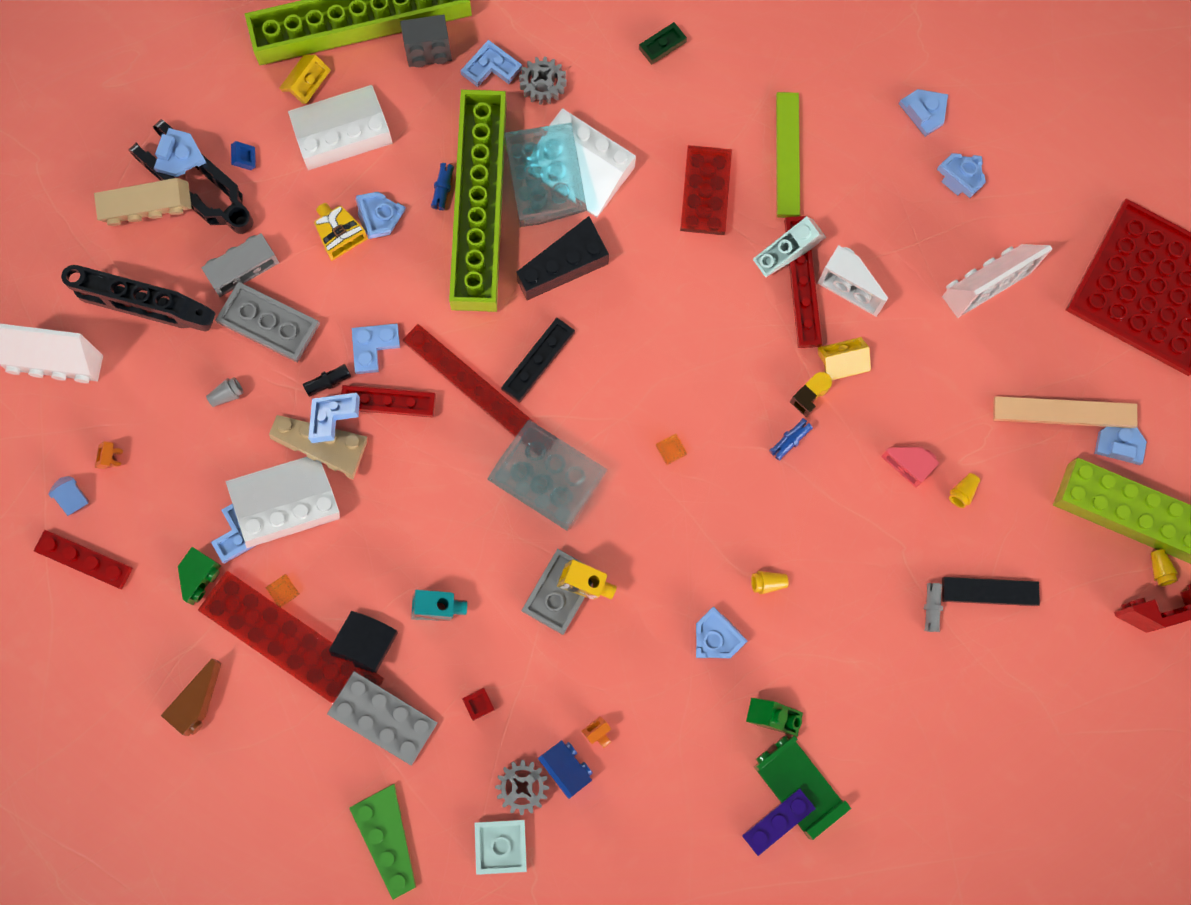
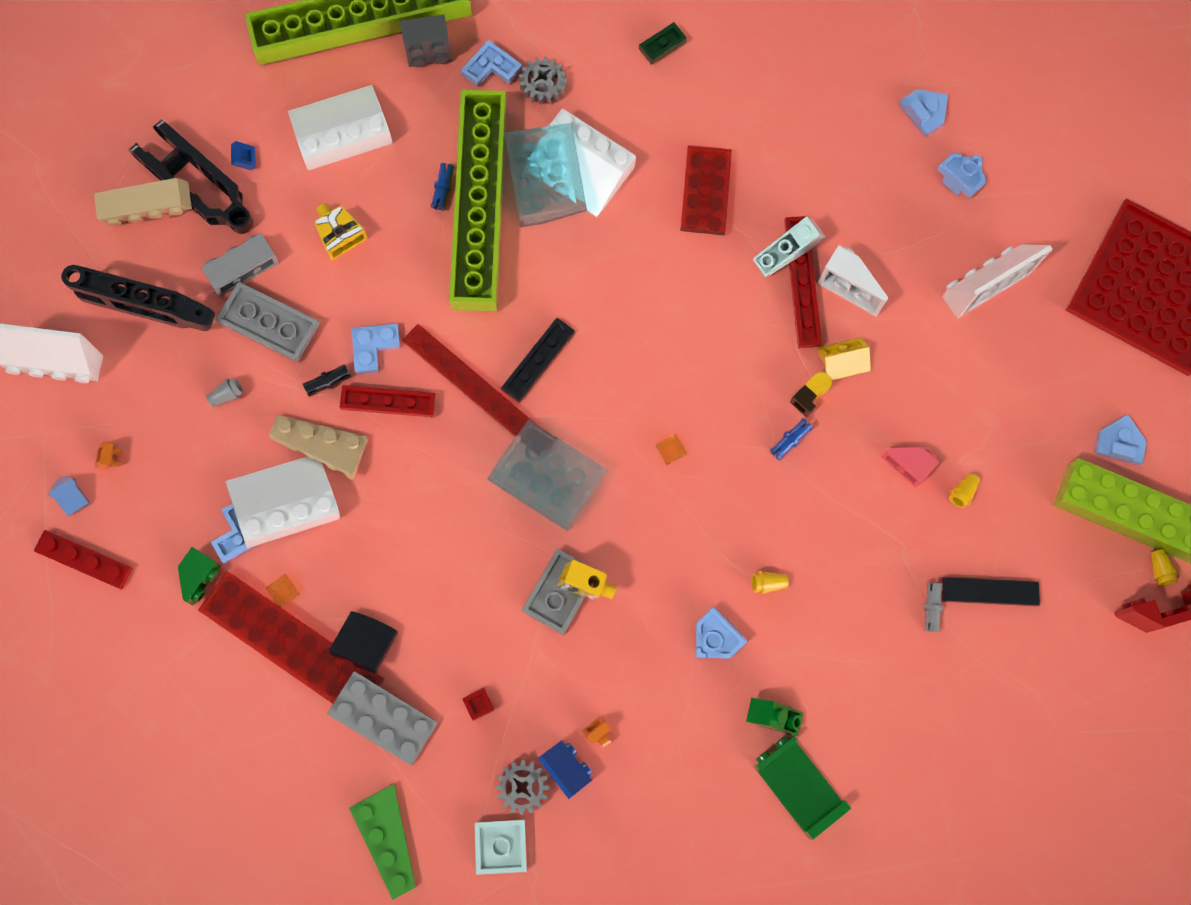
(177, 153): light blue plate -> none
(193, 702): dark orange slope -> none
(305, 78): yellow panel -> none
(328, 410): light blue plate -> none
(378, 214): light blue plate -> none
(425, 606): teal torso -> none
(563, 261): black wedge -> none
(778, 822): dark purple plate -> none
(787, 155): lime tile -> none
(1065, 412): light nougat tile -> none

